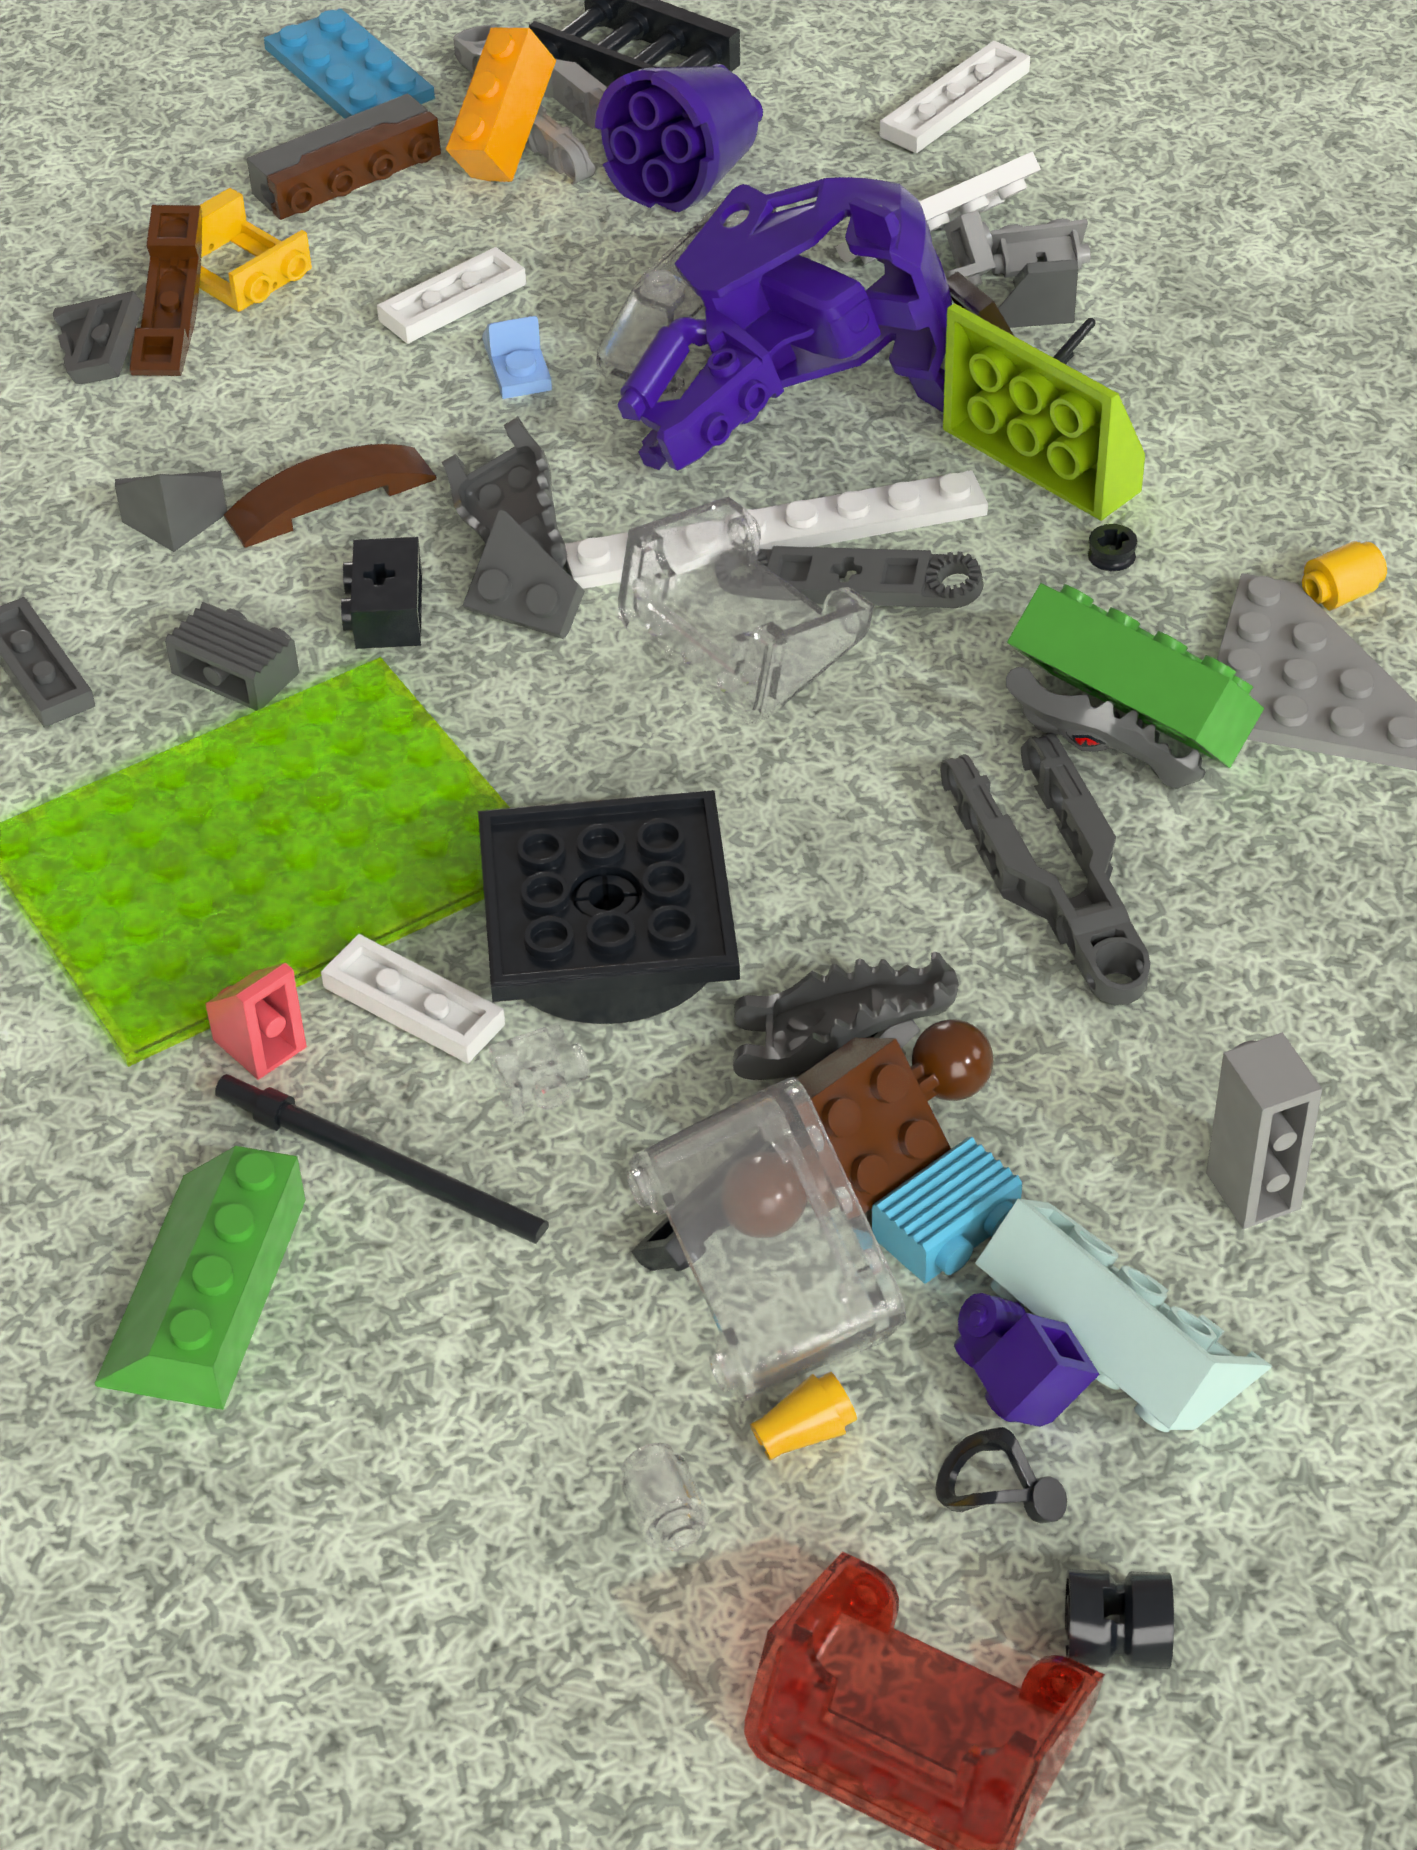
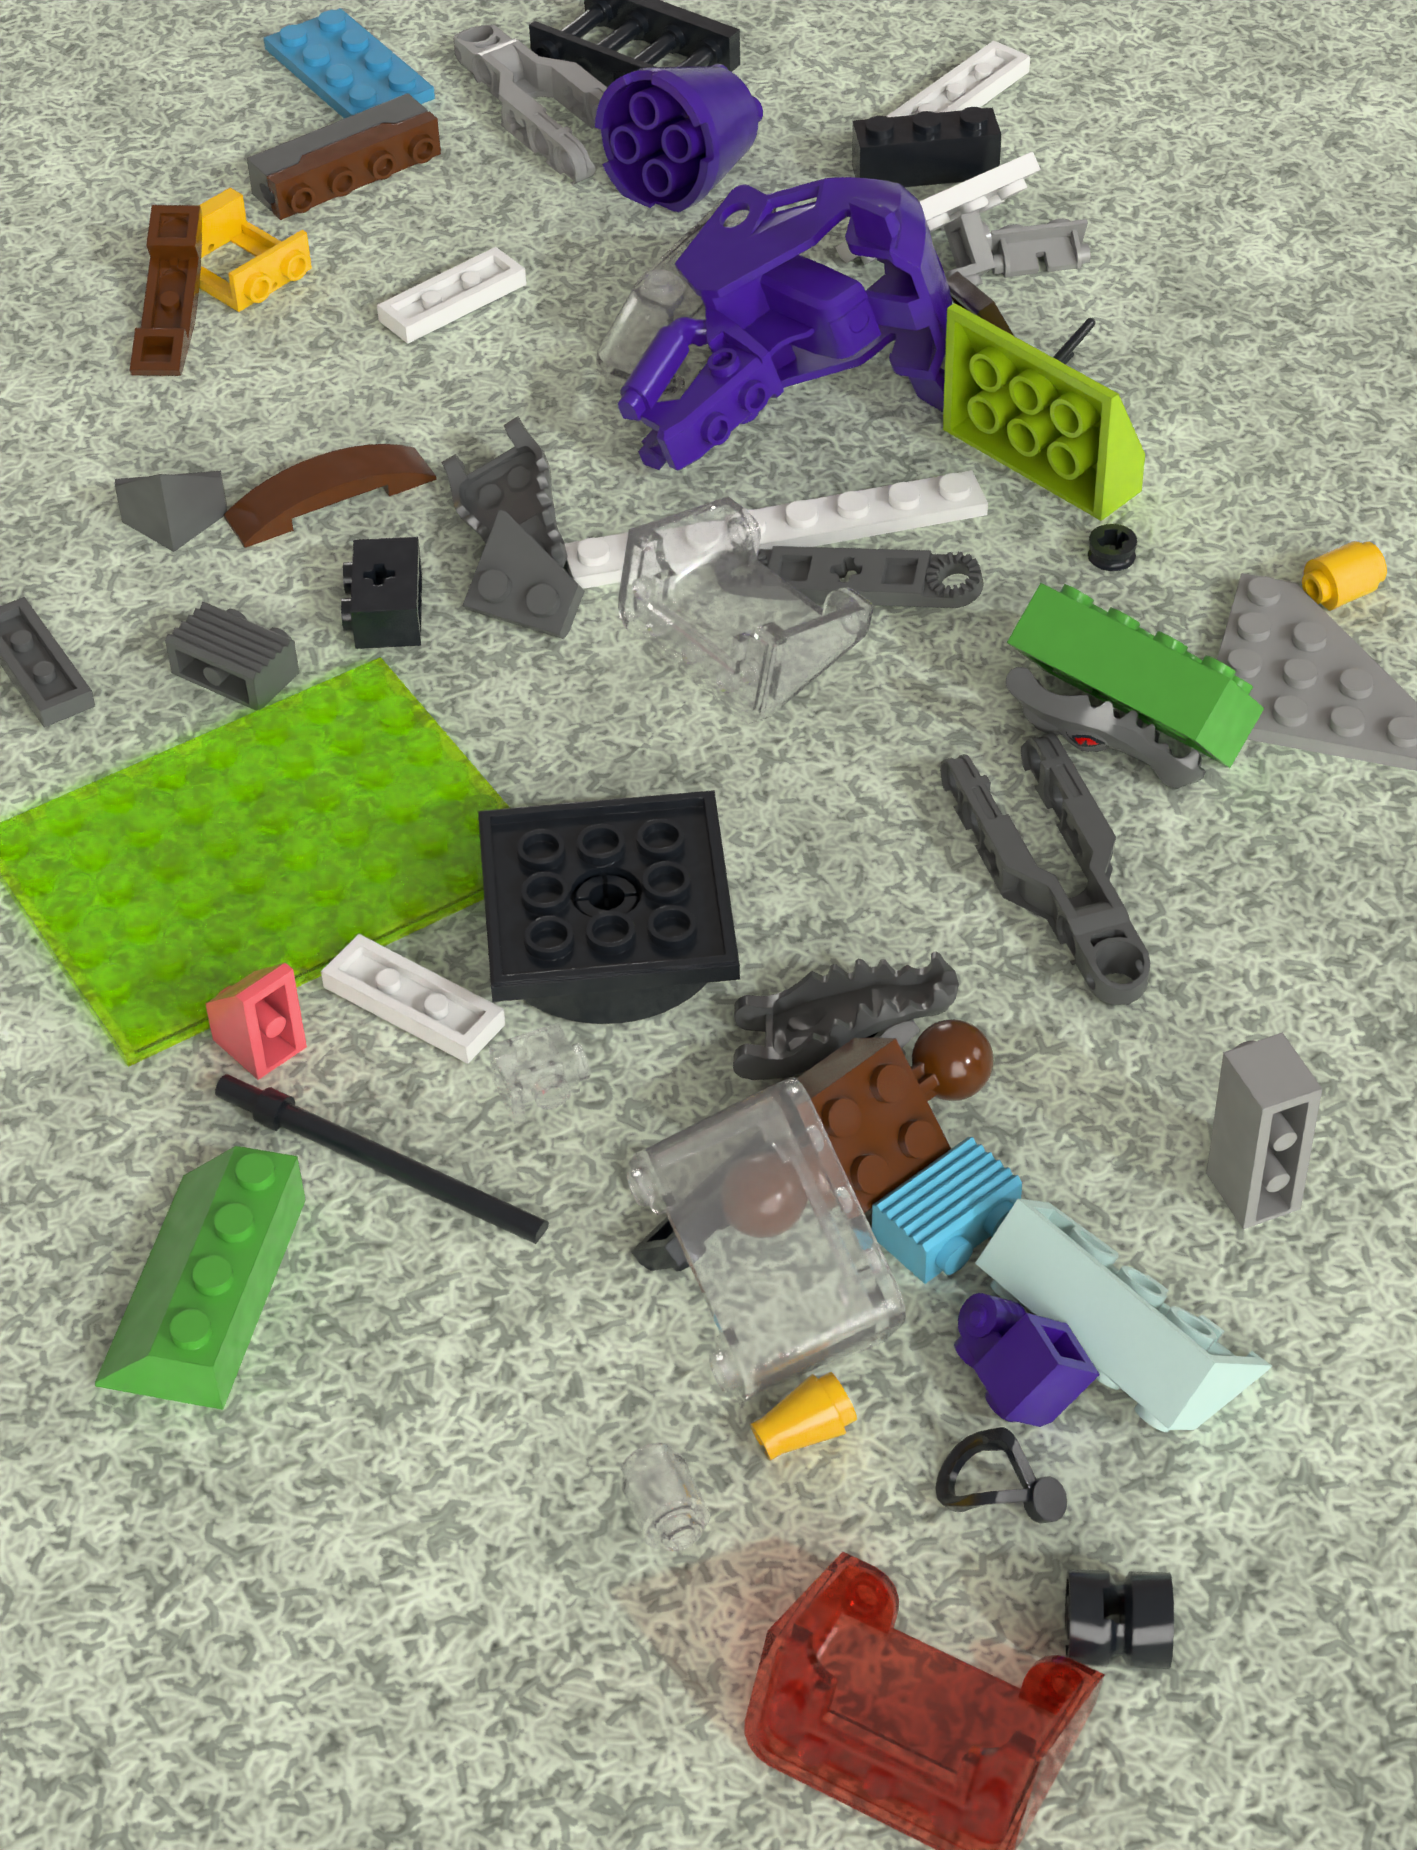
(97, 335): dark grey wing -> none
(501, 104): light orange brick -> none
(517, 357): light blue slope -> none
(927, 146): none -> black brick
(1042, 294): dark grey slope -> none

